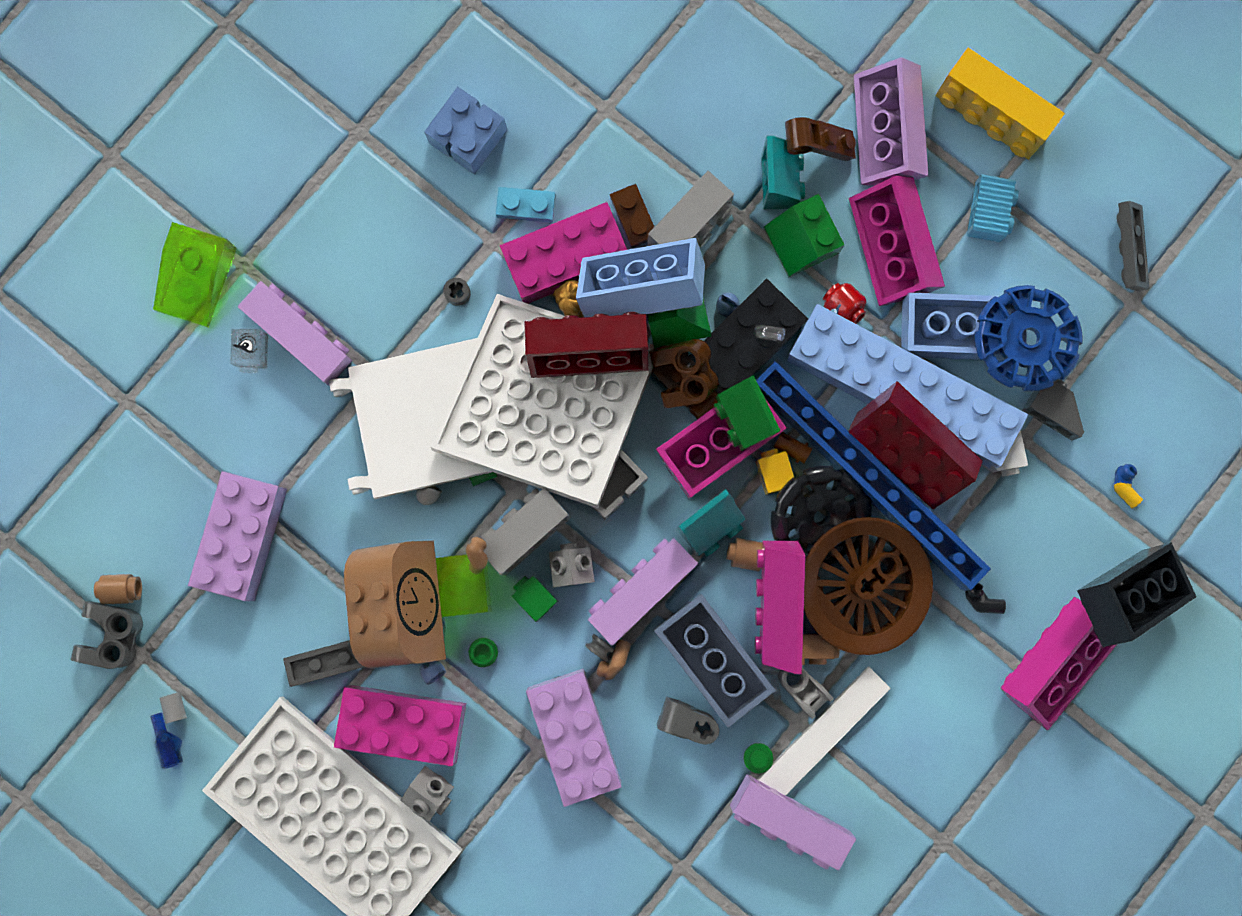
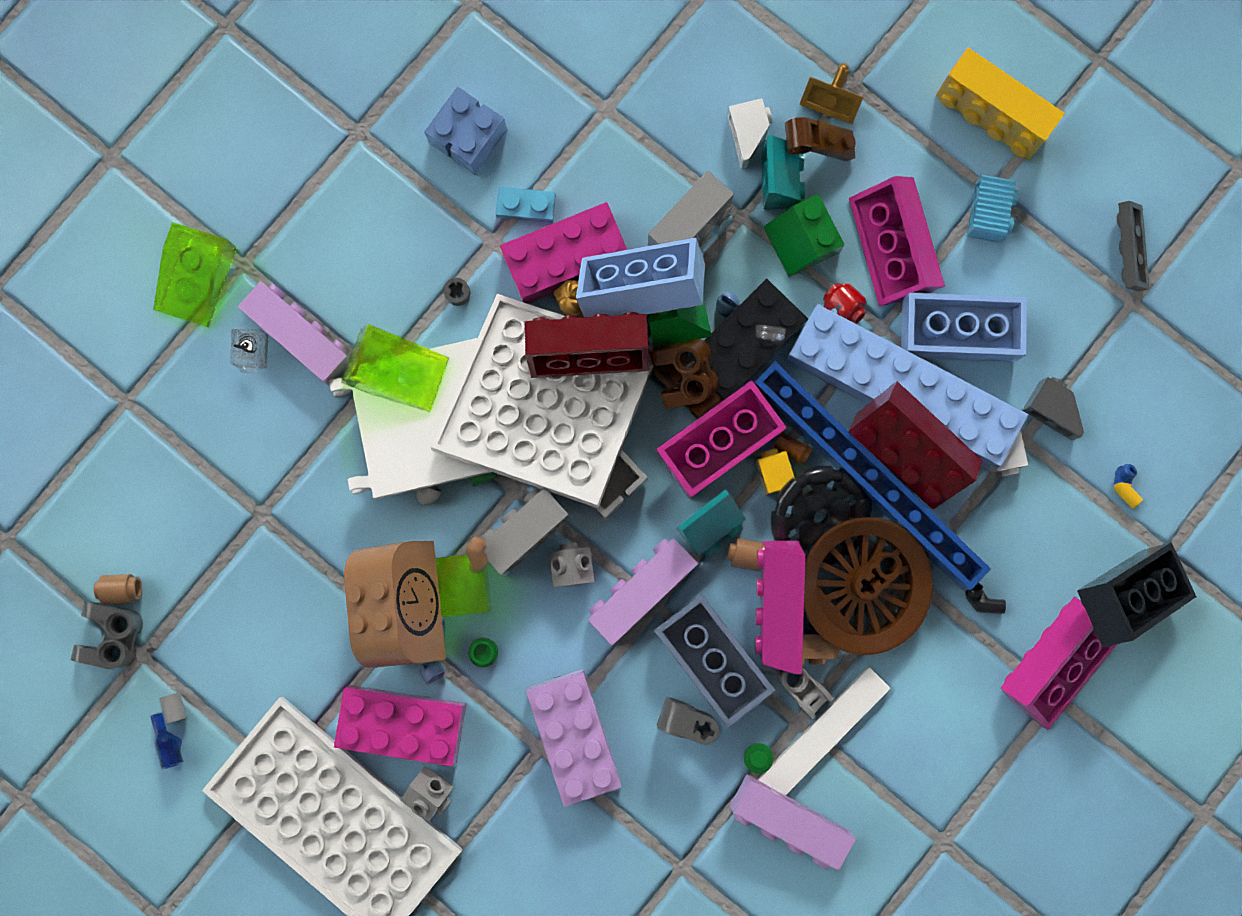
(237, 537): lavender brick -> none
(320, 663): dark grey plate -> none
(394, 368): none -> clear neon green slope
(533, 597): green brick -> none
(599, 647): dark grey bush -> none
(617, 662): medium nougat arm -> none
(632, 214): reddish brown plate -> none
(746, 414): green slope -> none
(749, 127): none -> white slope
(832, 98): none -> pearl gold plate
(890, 122): lavender slope -> none
(1013, 347): blue plate -> none

